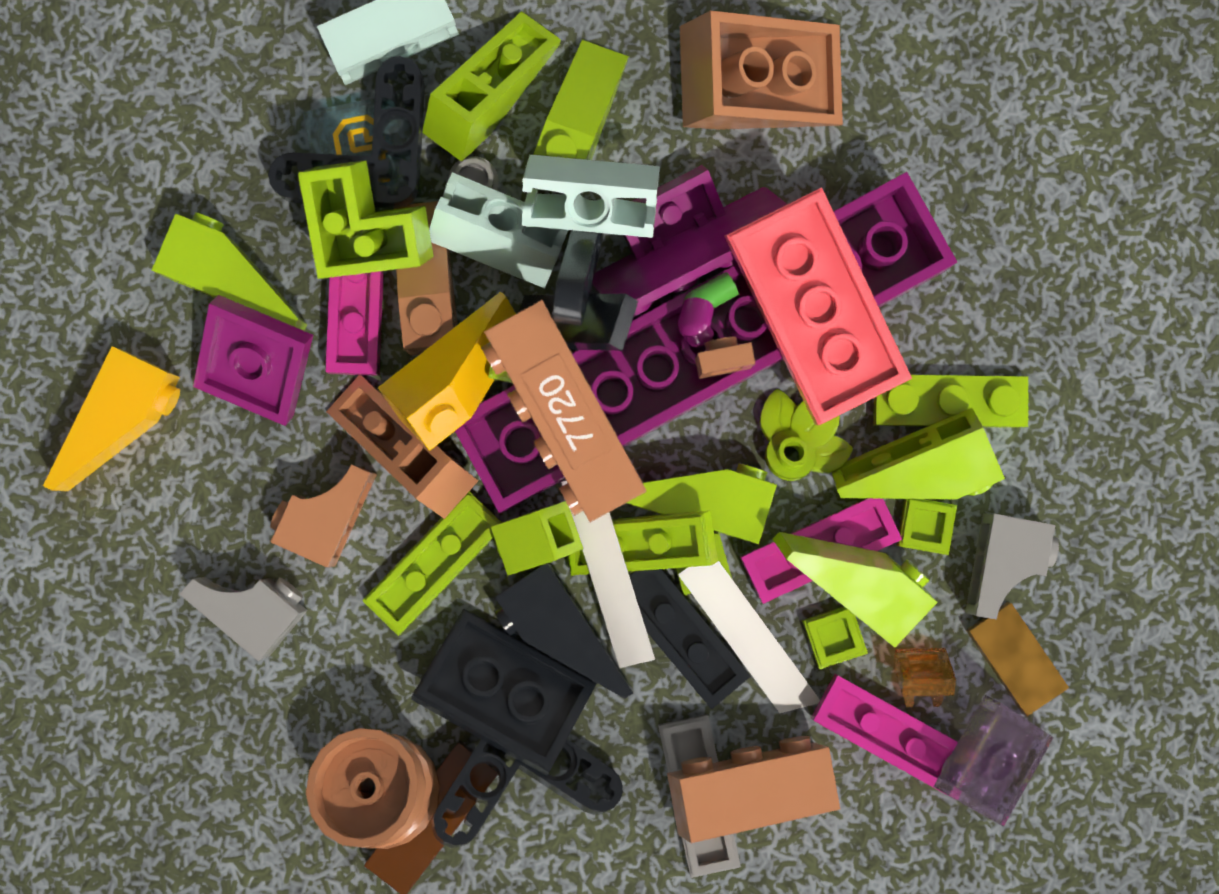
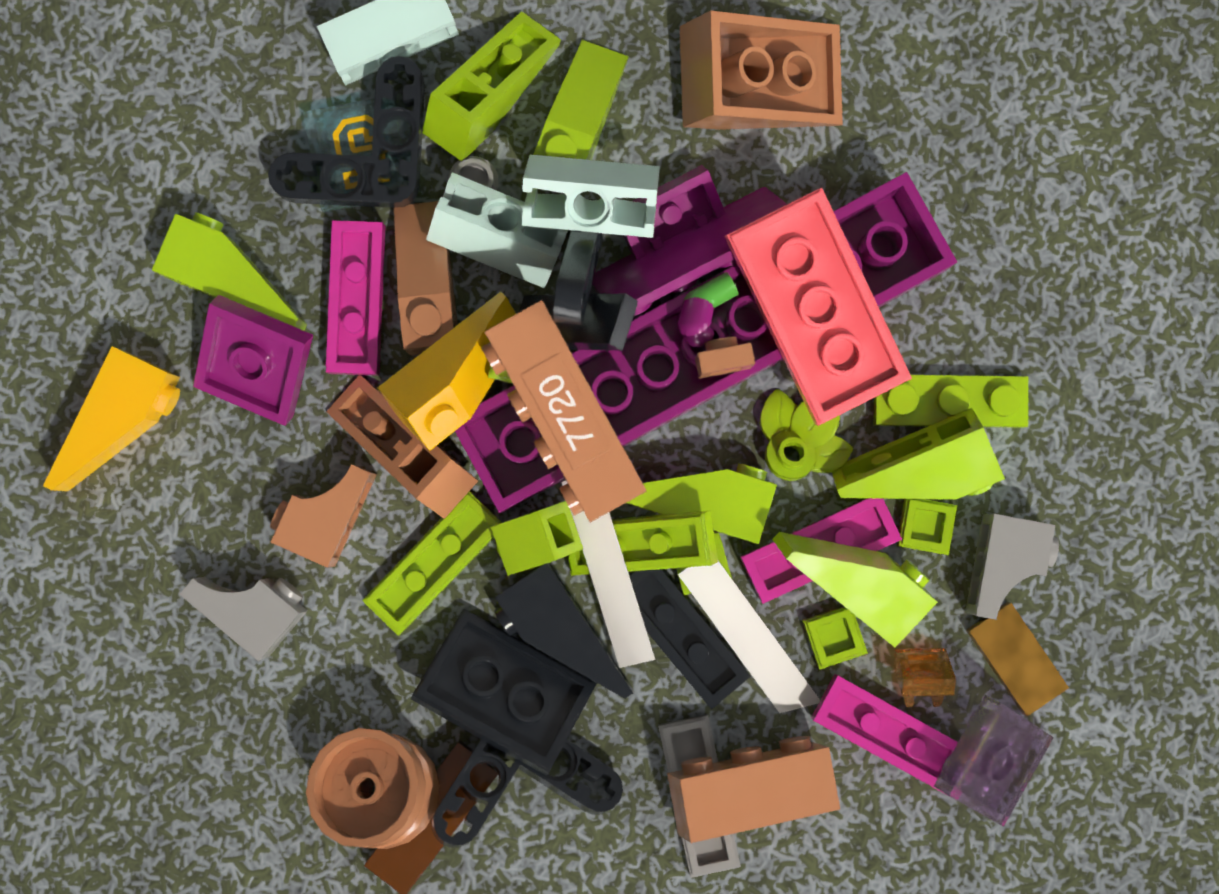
(349, 233): lime brick -> none

